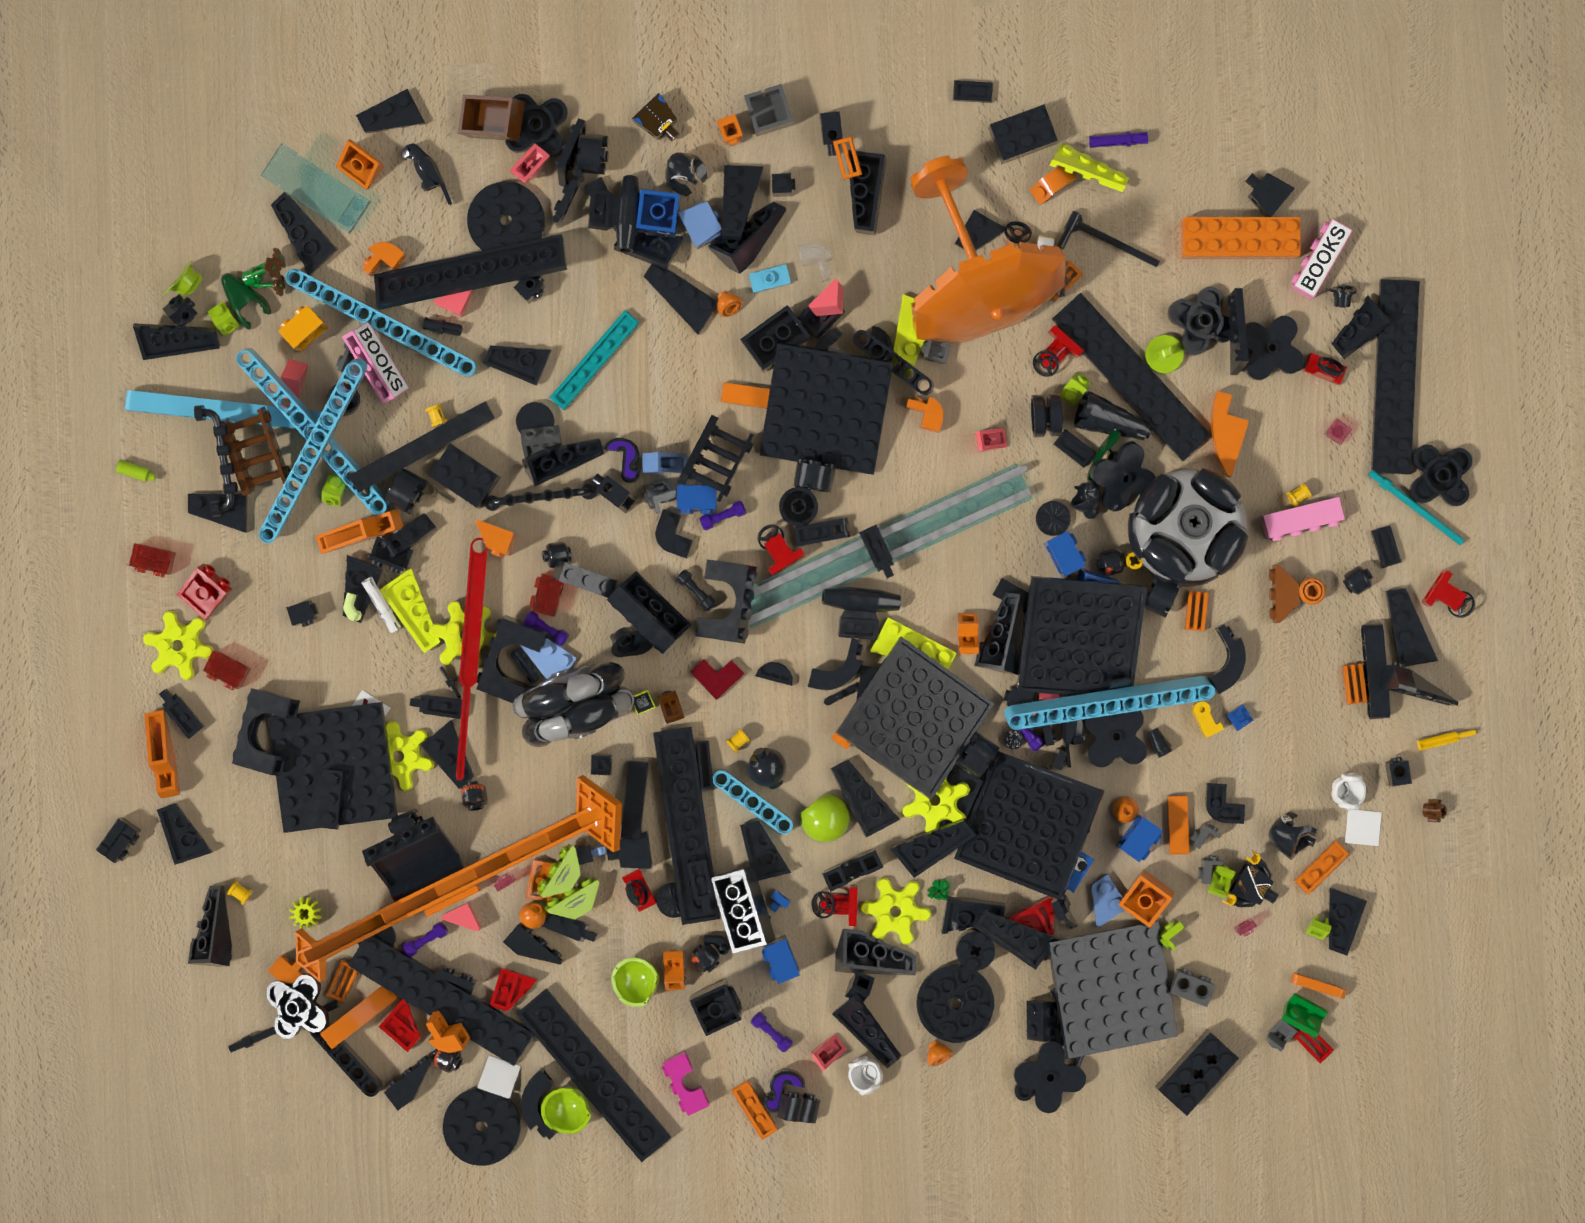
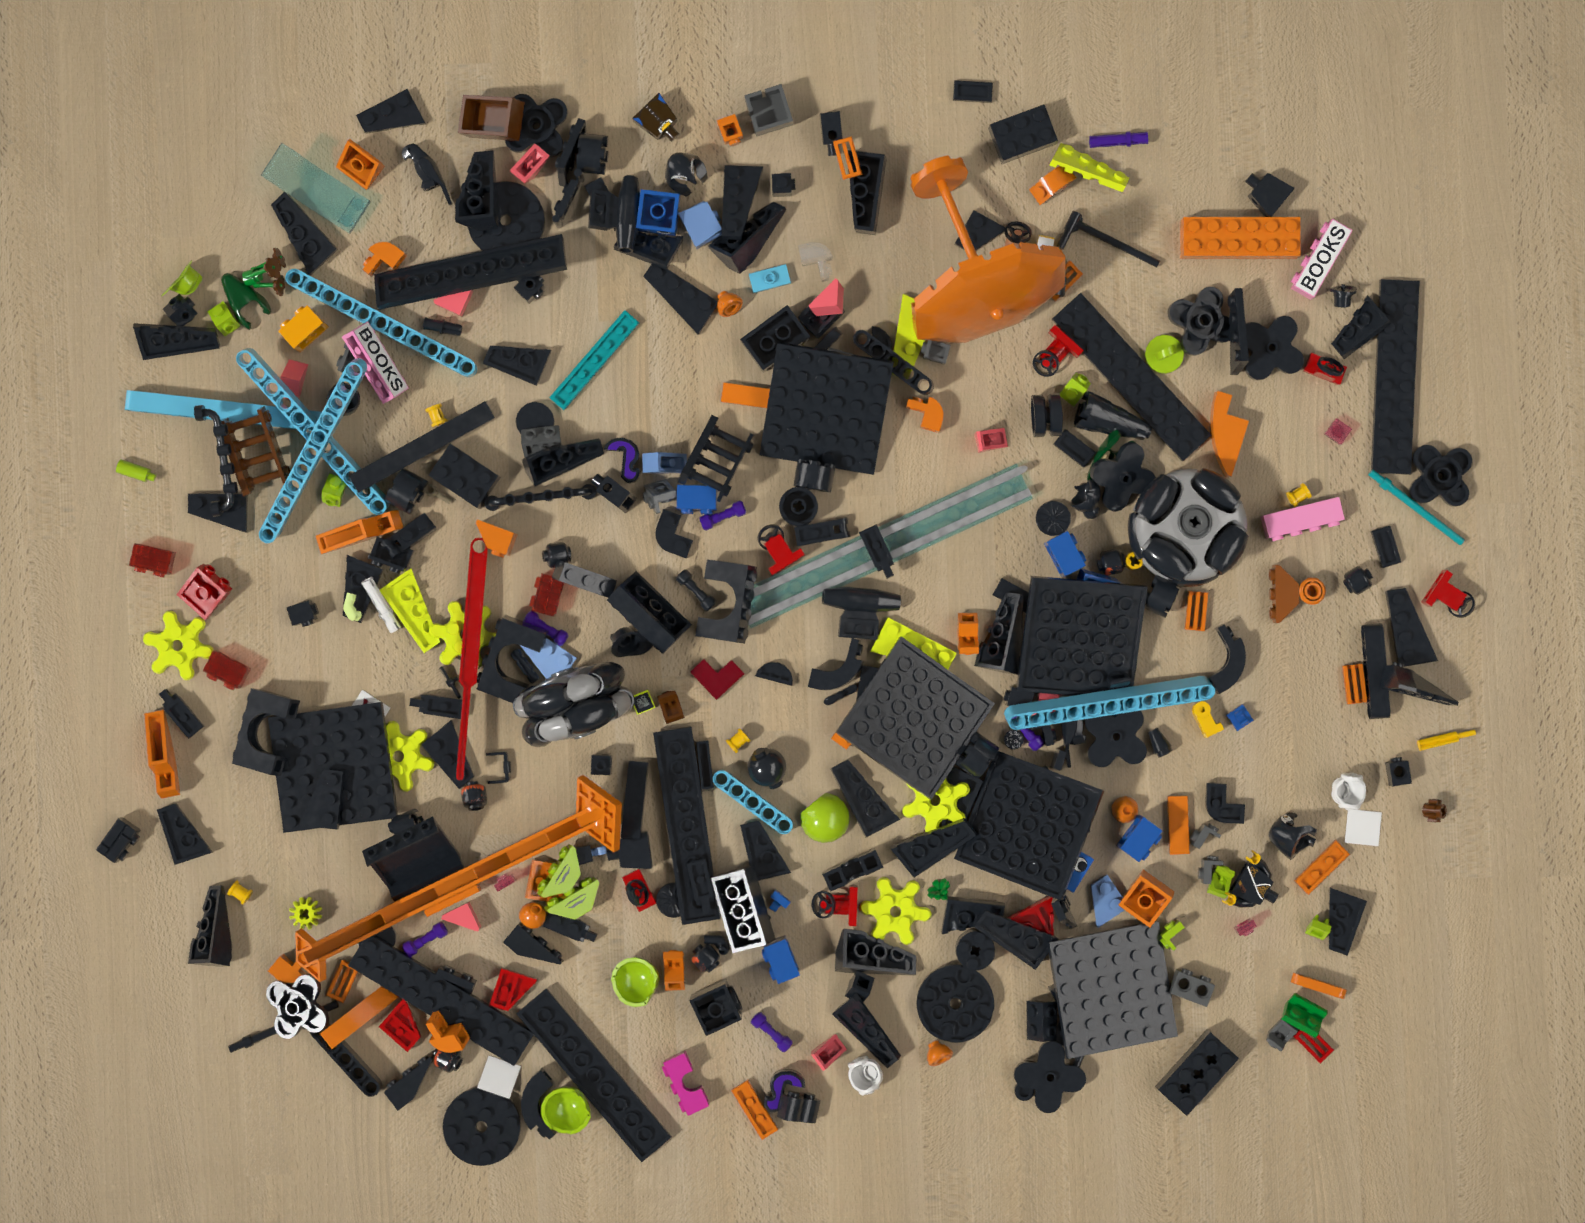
(478, 199): none -> black wedge
(506, 767): none -> black piece

